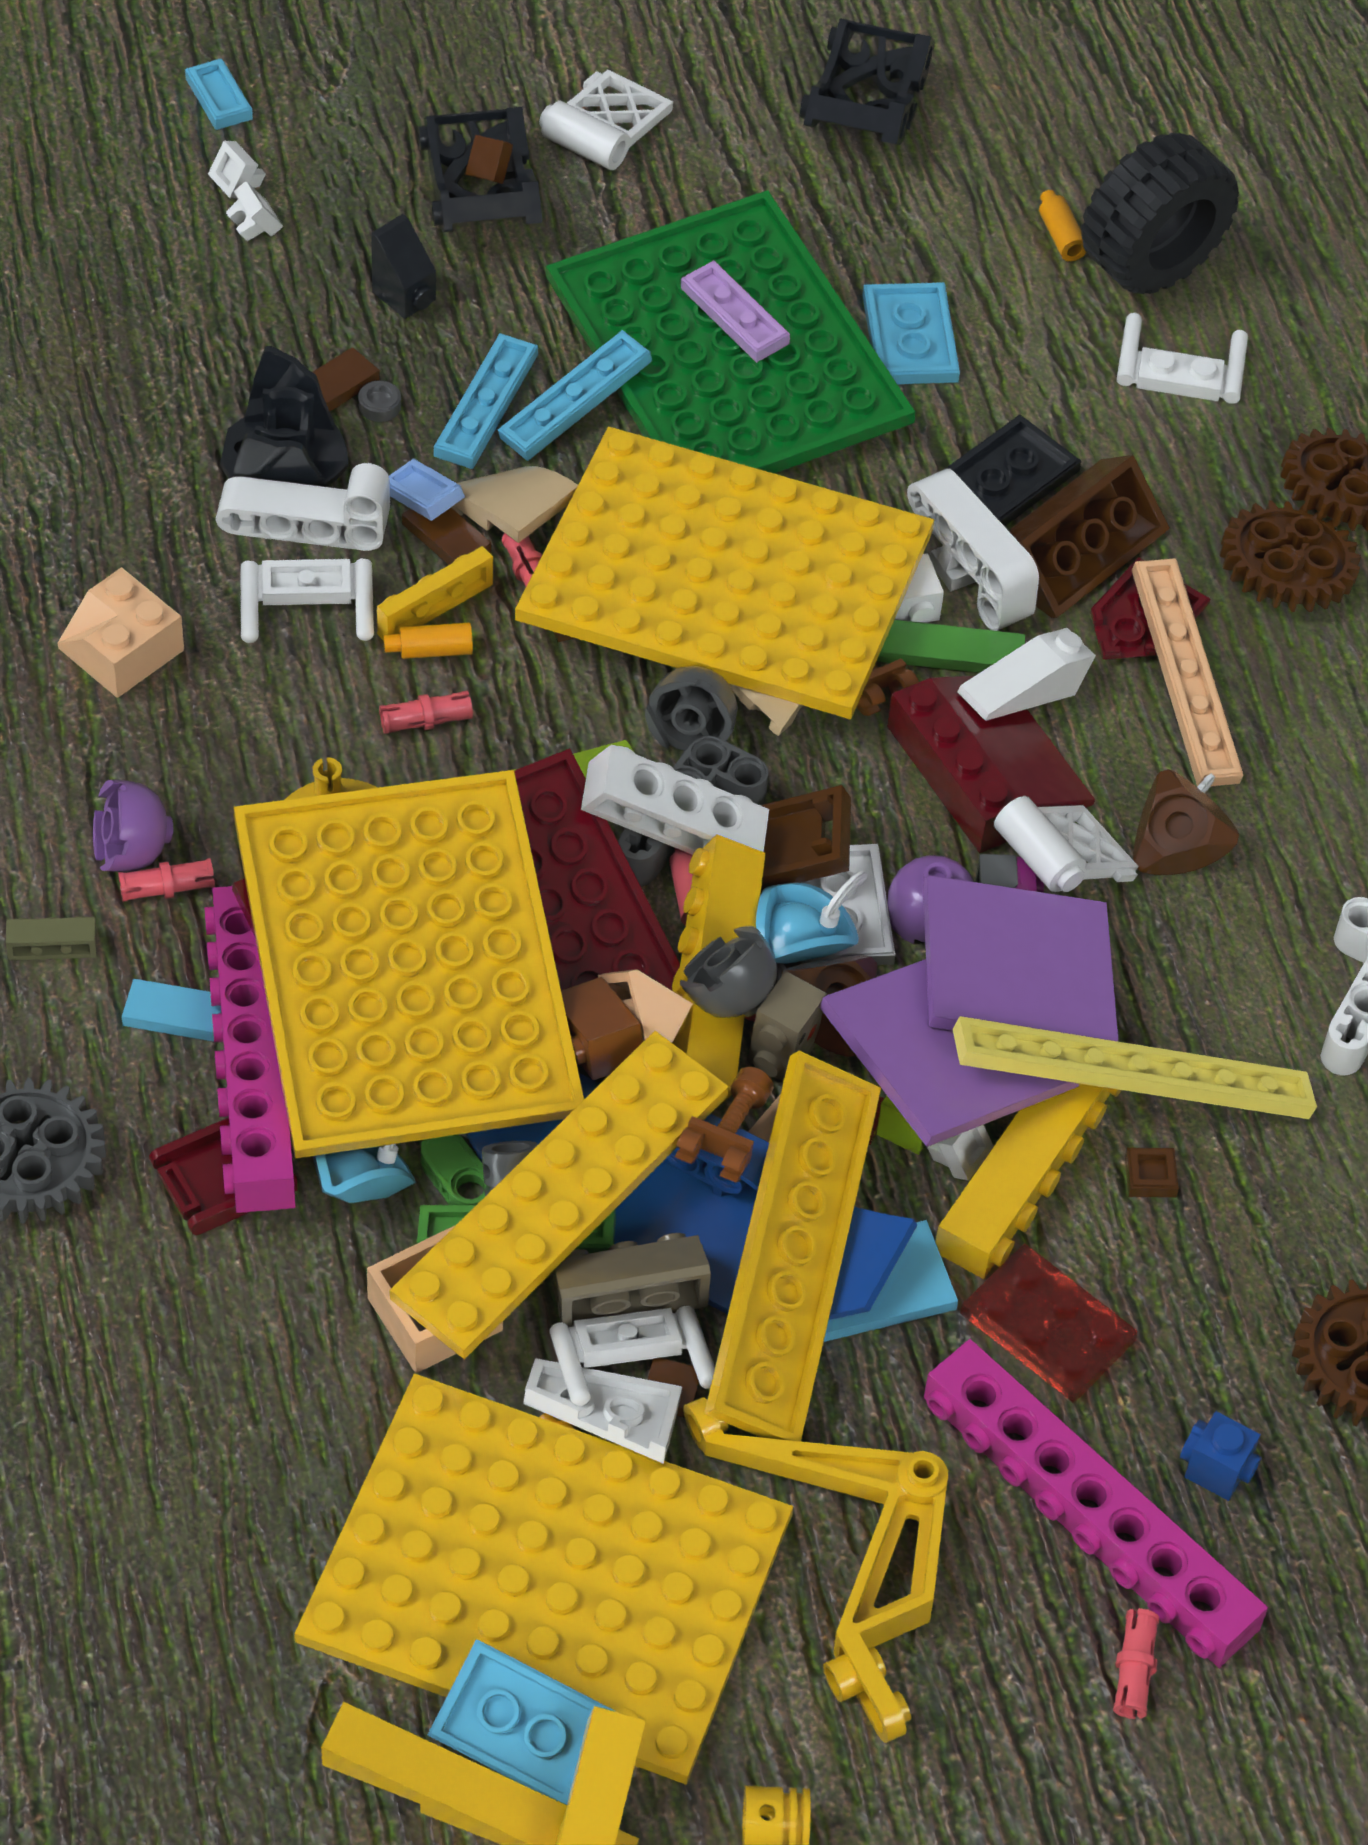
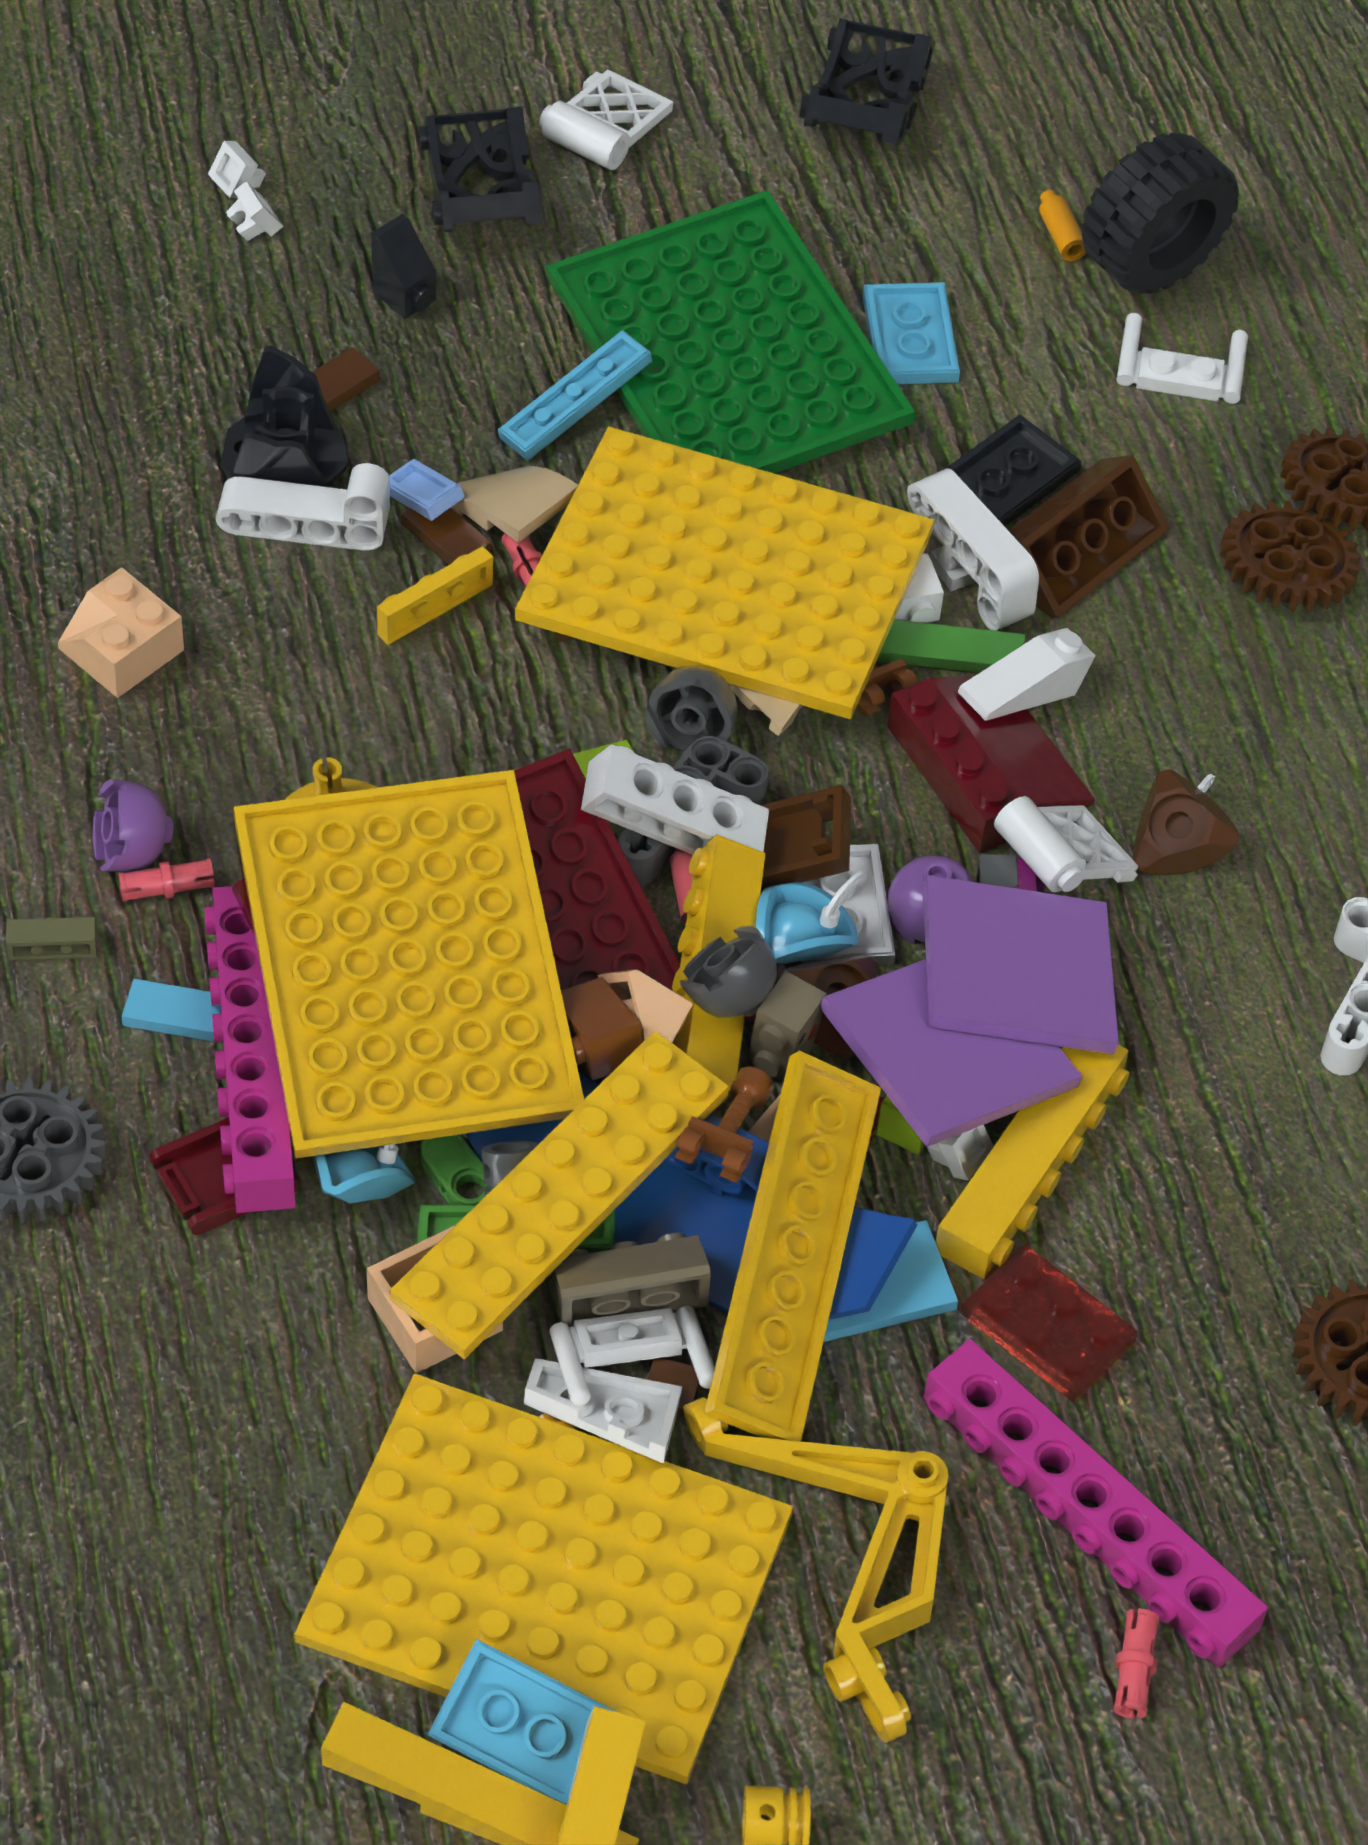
(218, 94): medium azure tile -> none
(304, 584): white plate -> none
(379, 401): flat silver tile -> none
(426, 712): coral pin -> none
(431, 641): light orange cylinder -> none
(485, 401): medium azure tile -> none
(489, 159): reddish brown tile -> none
(735, 311): lavender tile -> none
(1122, 621): dark red tile -> none
(1133, 1068): light yellow plate -> none
(1151, 1172): reddish brown tile -> none
(1187, 672): light nougat tile -> none
(1221, 1454): blue brick -> none

